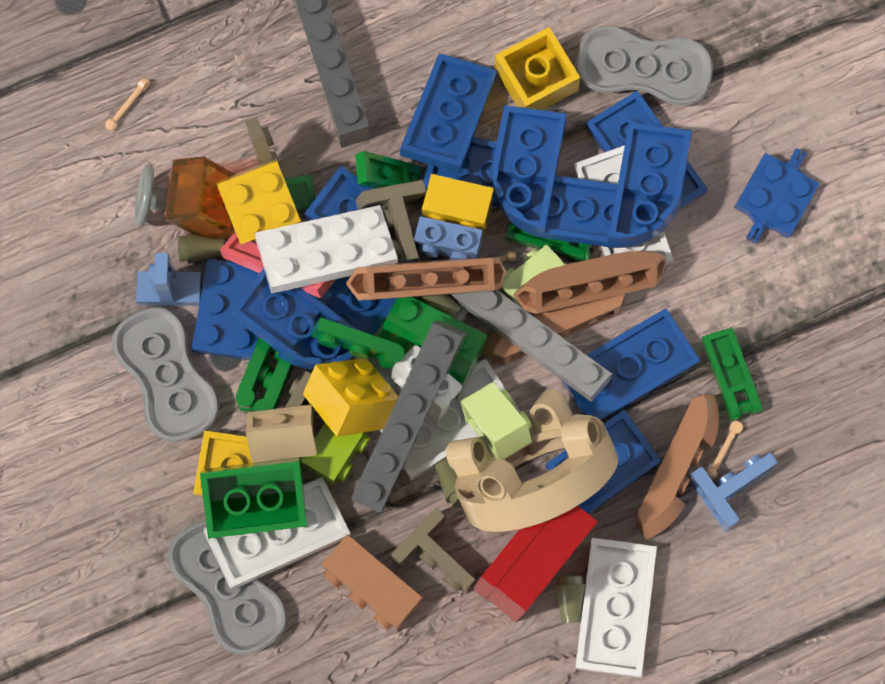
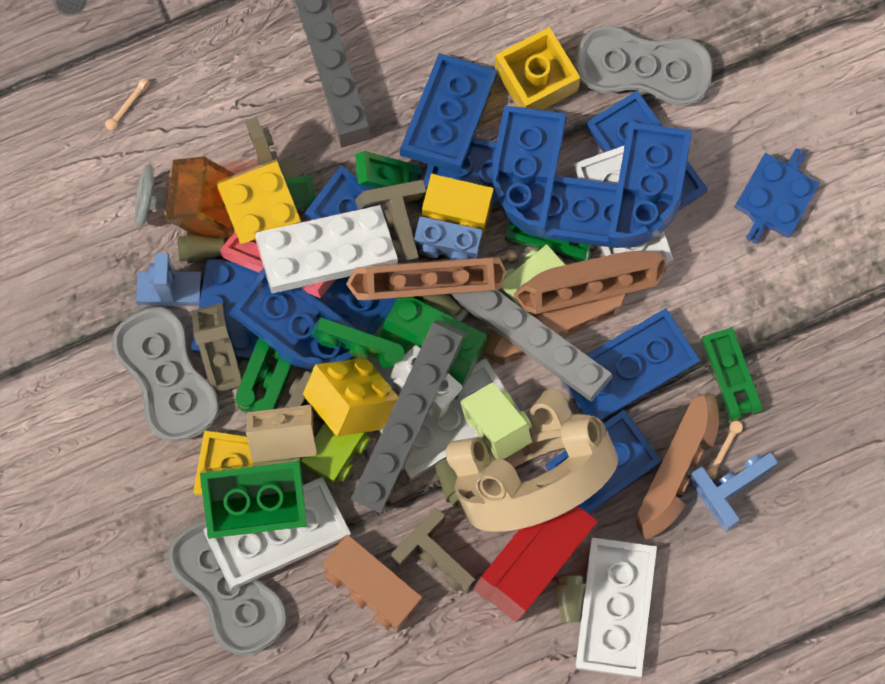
(216, 347): none -> dark tan bracket

